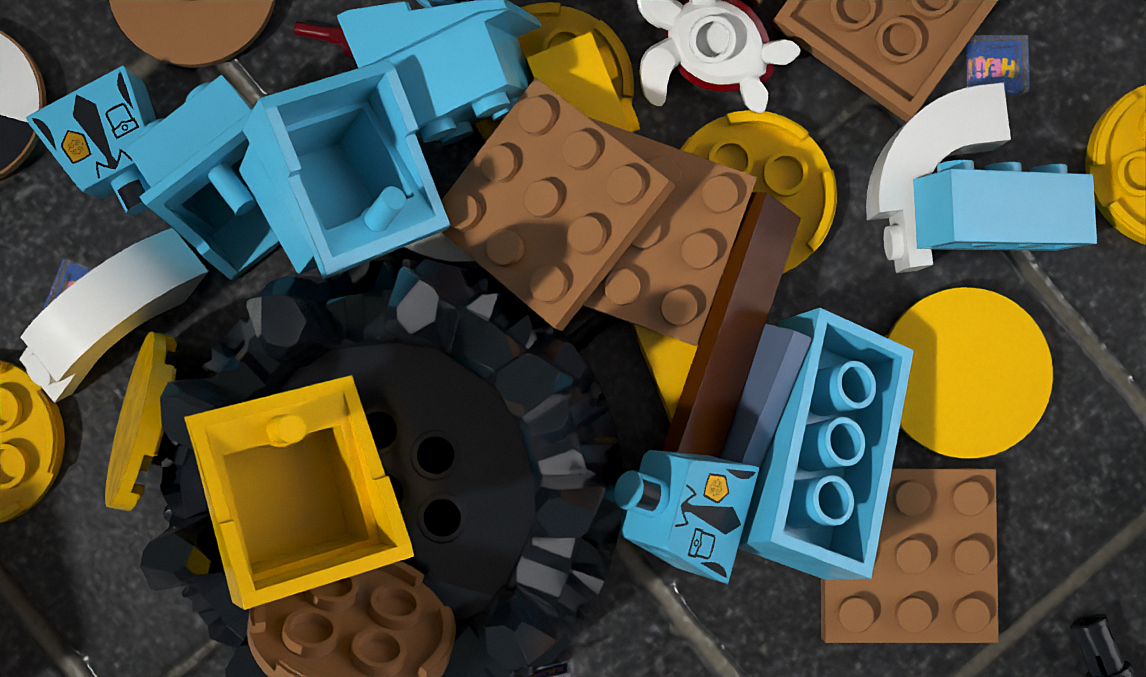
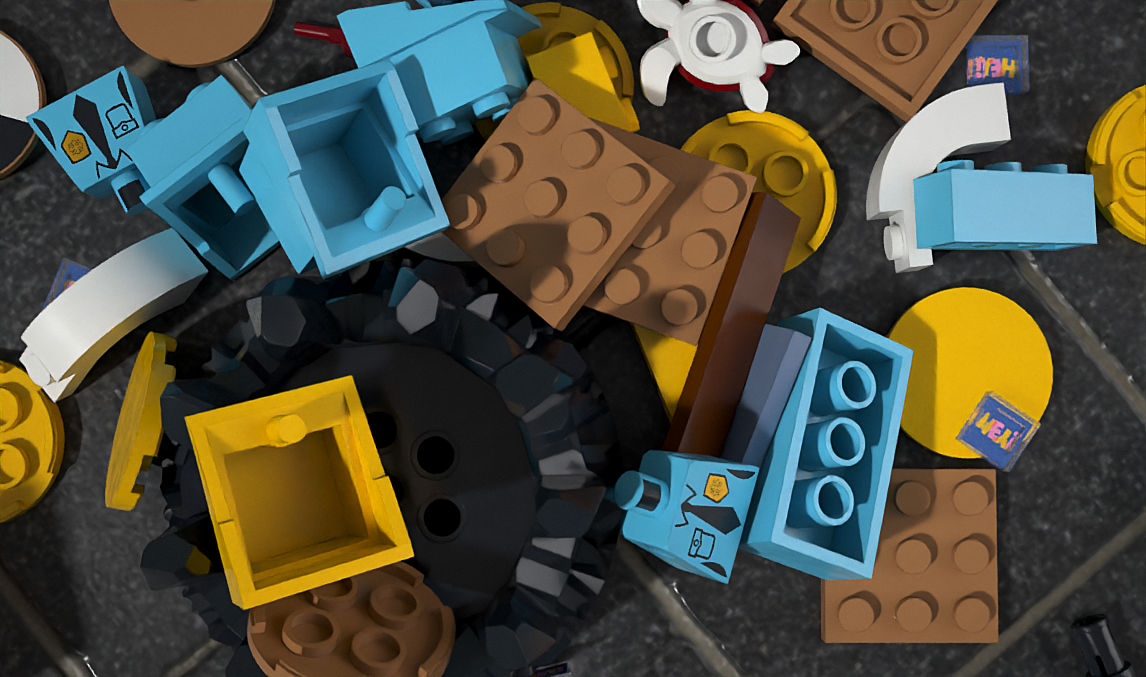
(997, 431): none -> clear tile

